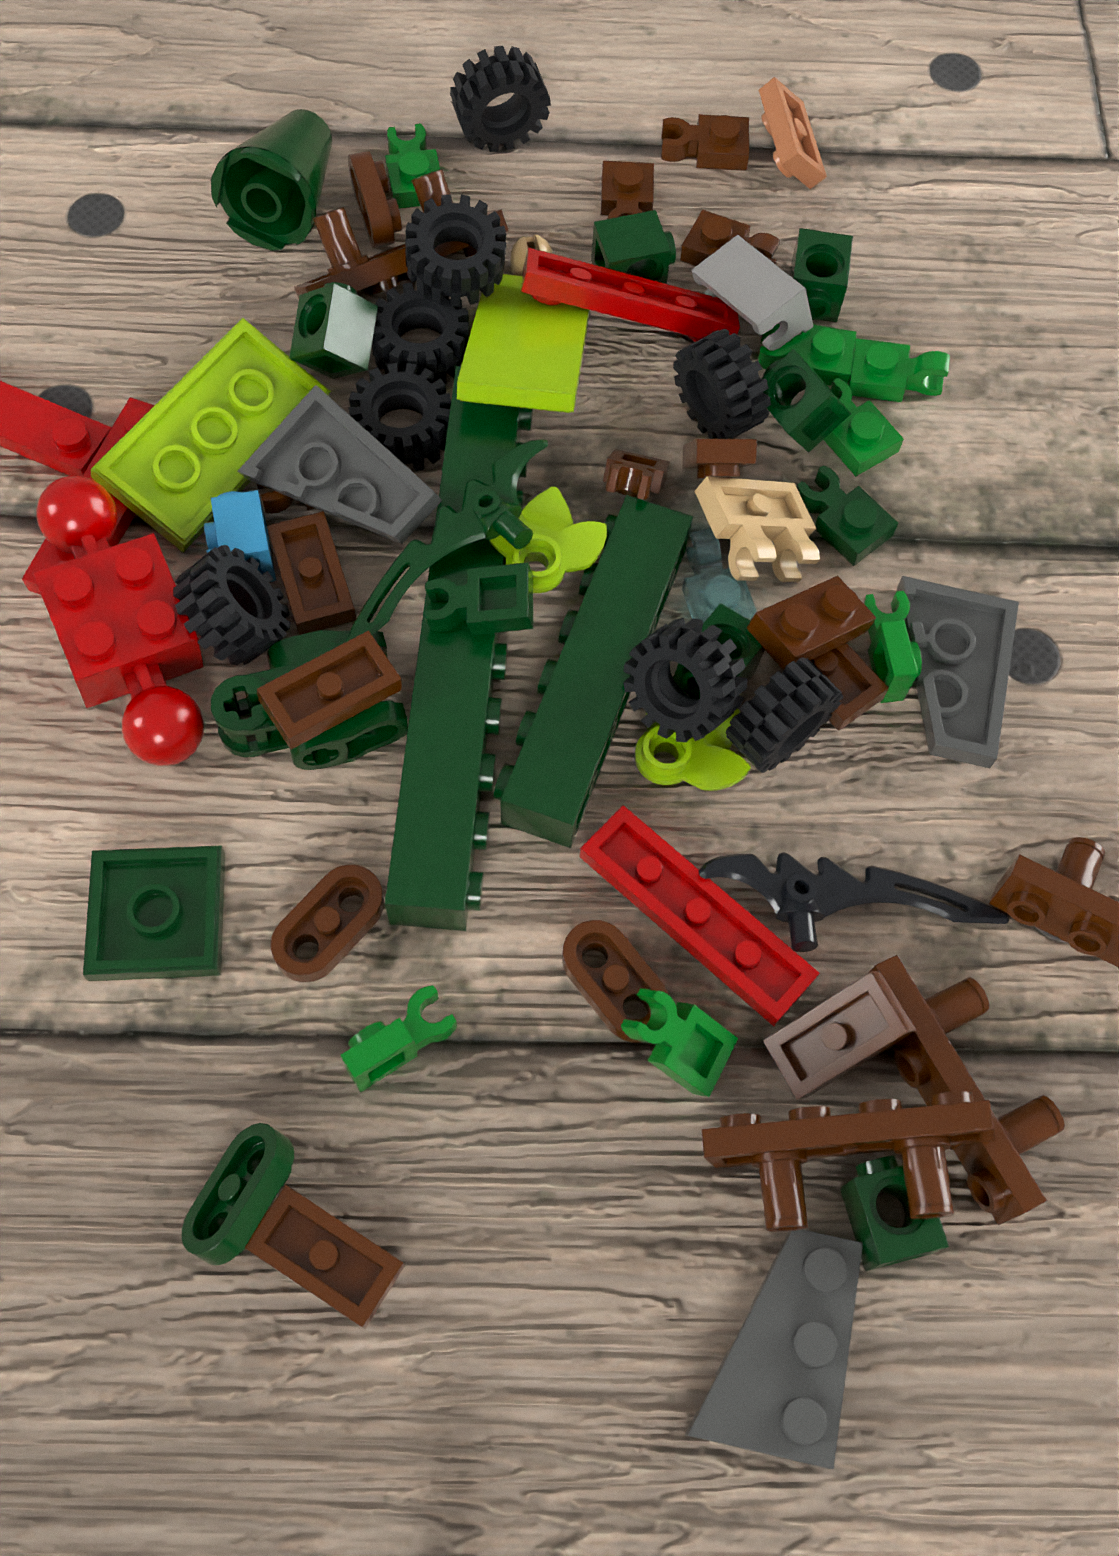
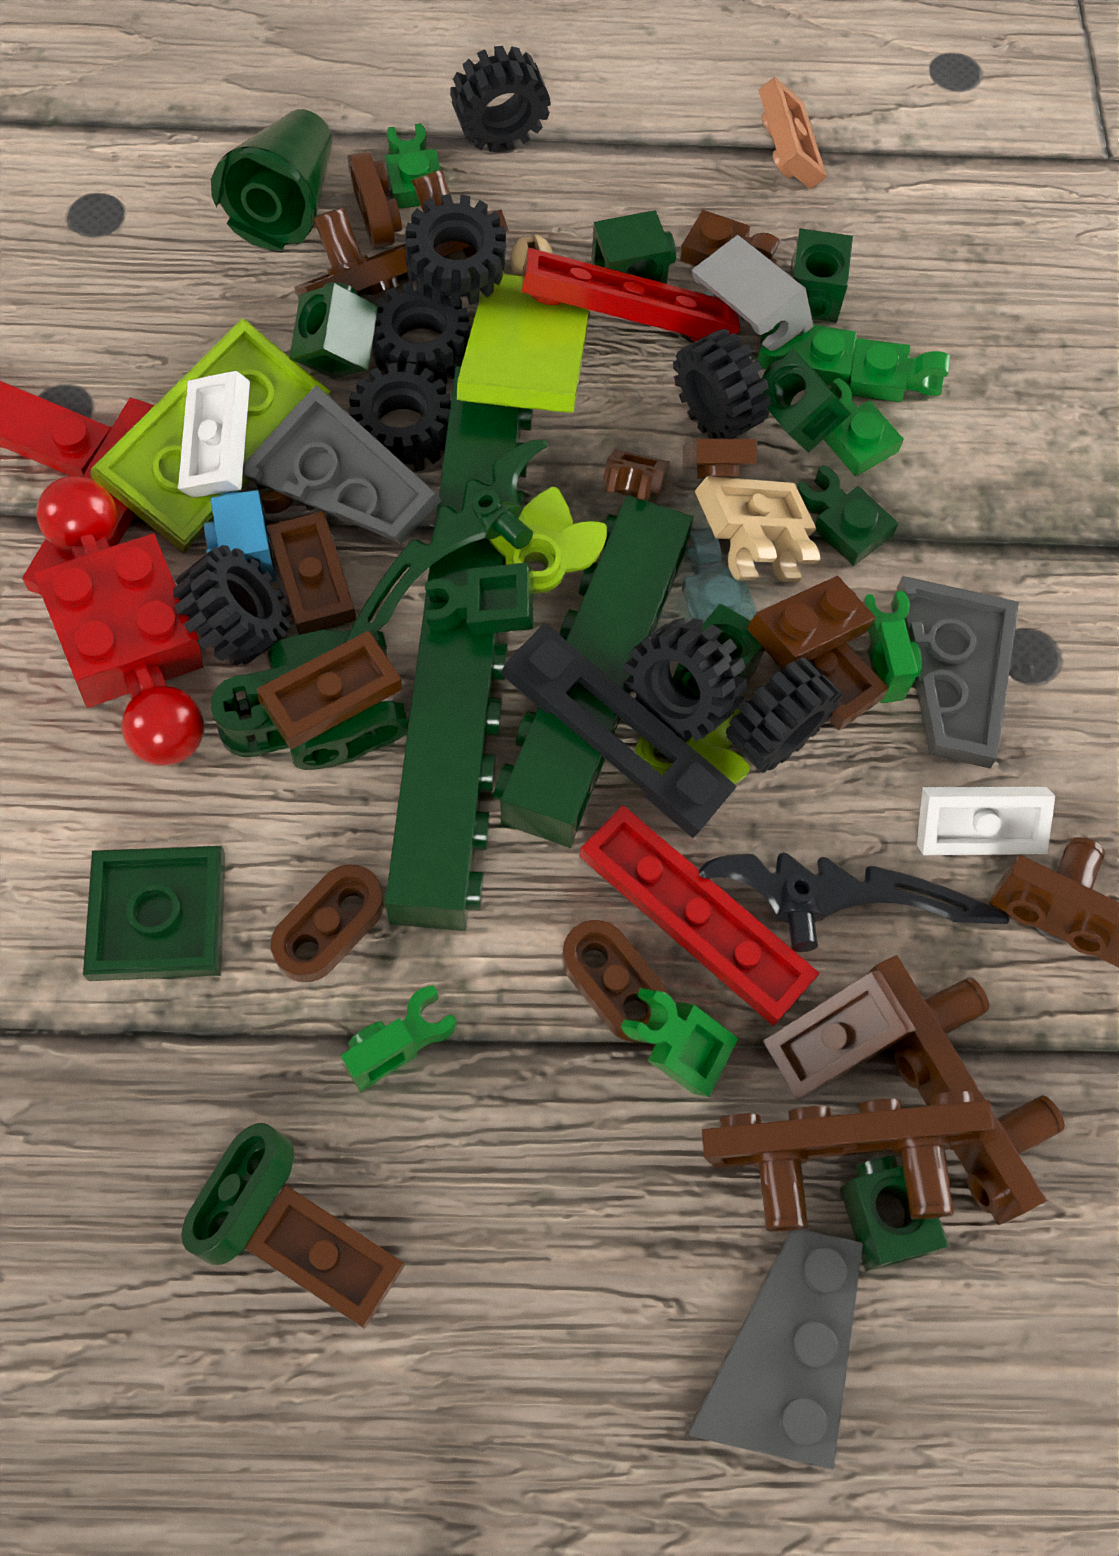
(214, 434): none -> white plate
(546, 672): none -> black container
(626, 188): reddish brown plate -> none
(714, 141): reddish brown plate -> none
(985, 820): none -> white plate

